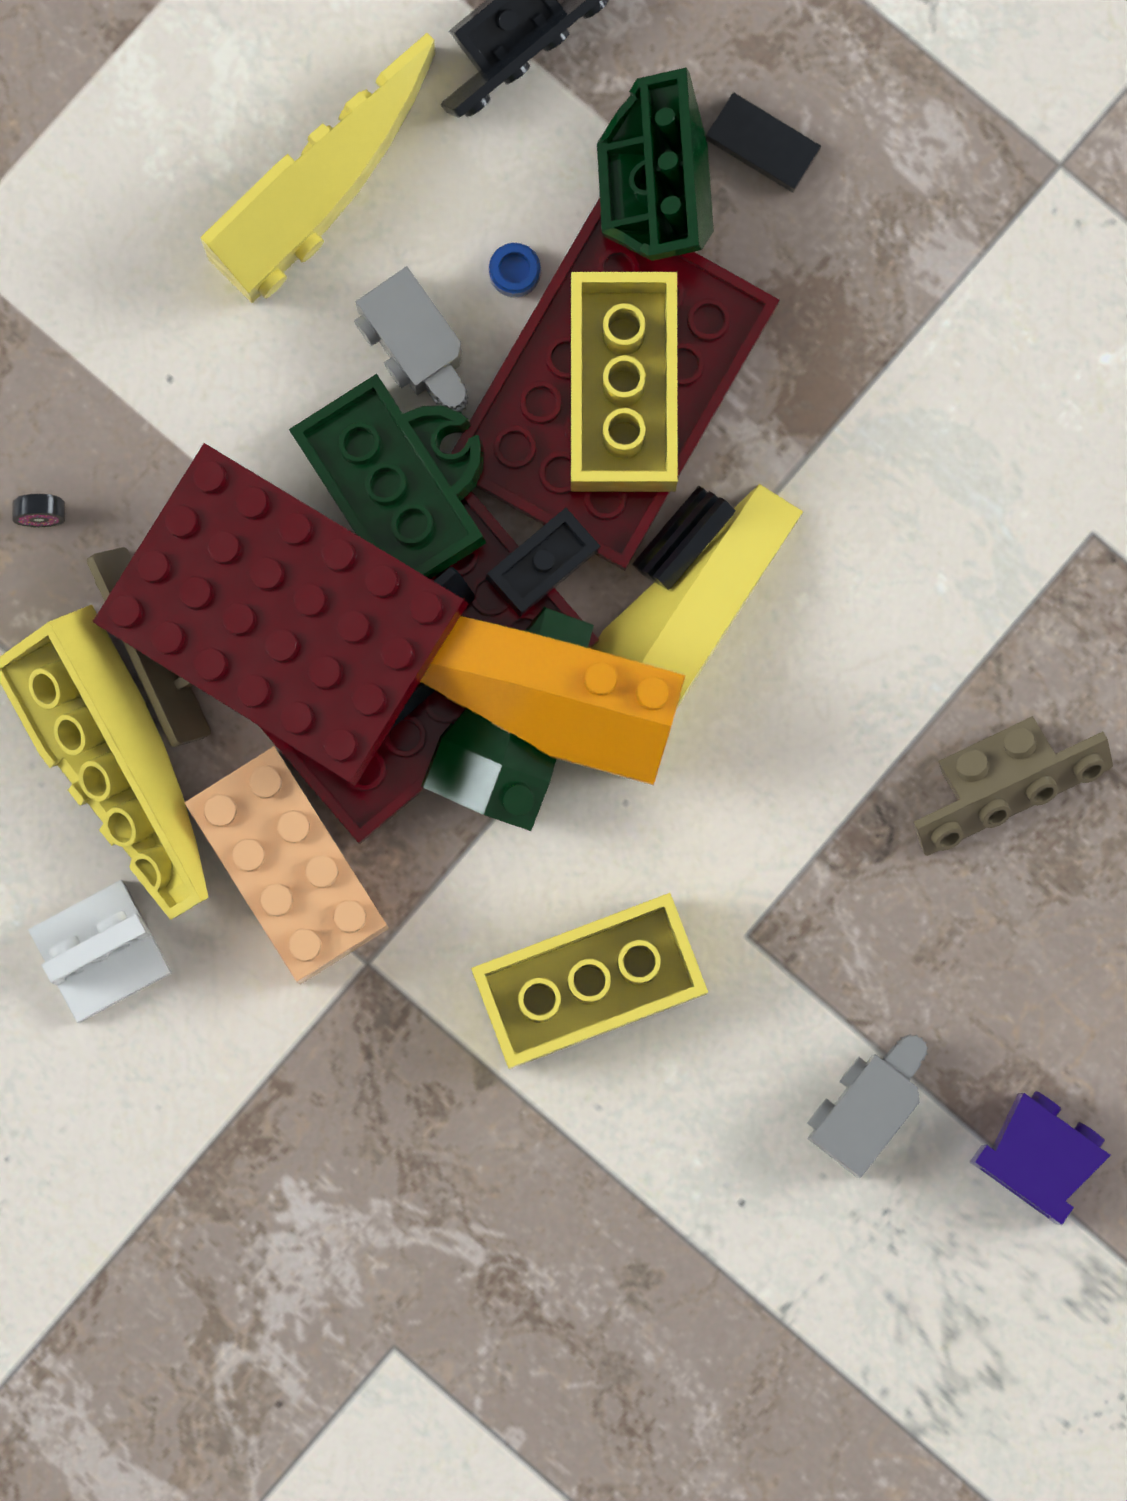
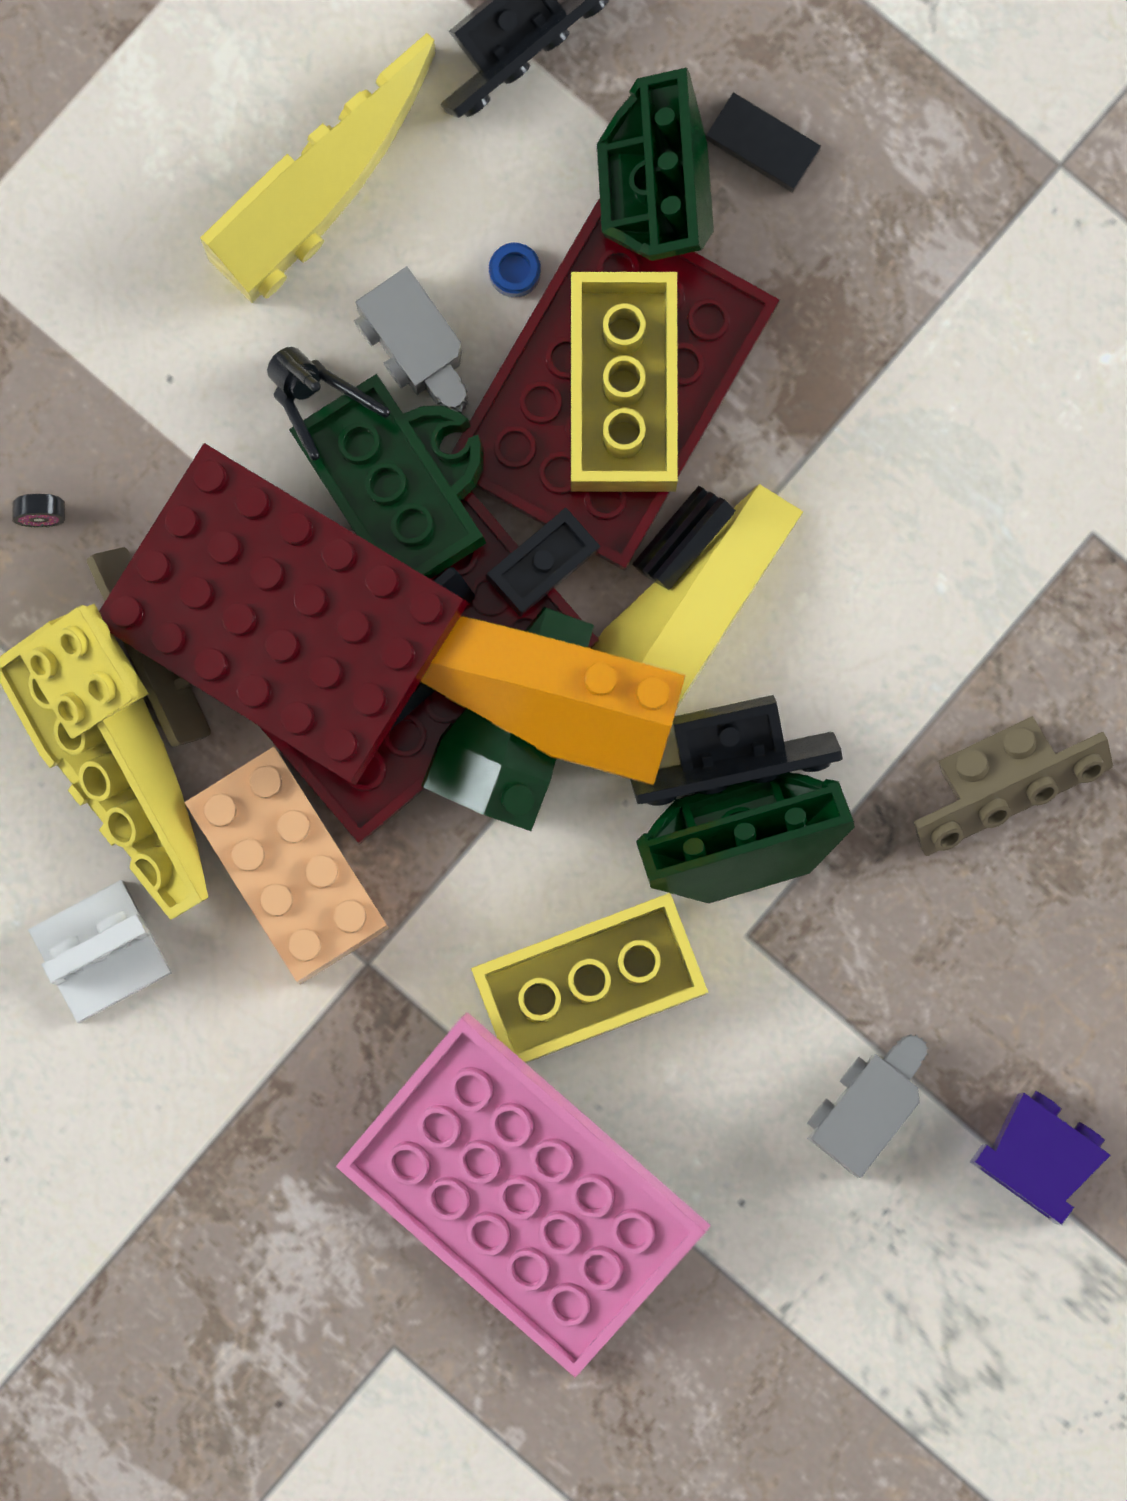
(82, 670): none -> light yellow bracket
(300, 379): none -> black plant
(522, 1195): none -> bright pink plate
(734, 747): none -> black bracket
(744, 837): none -> dark green wedge

